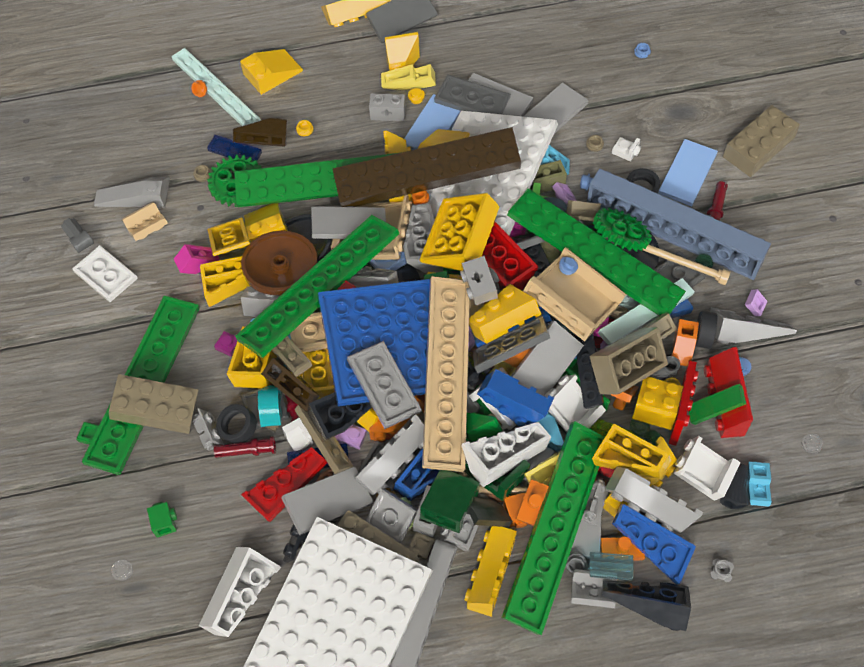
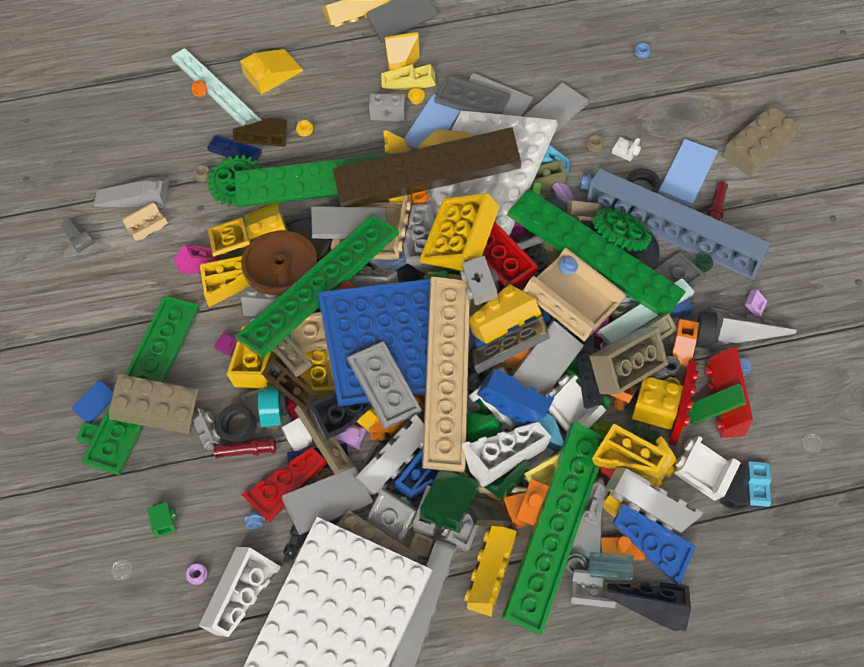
(93, 402): none -> blue slope
(105, 273): white tile -> none
(192, 570): none -> lavender plate
(254, 520): none -> medium blue plate
(720, 275): tan piece -> none
(726, 566): light grey plate -> none

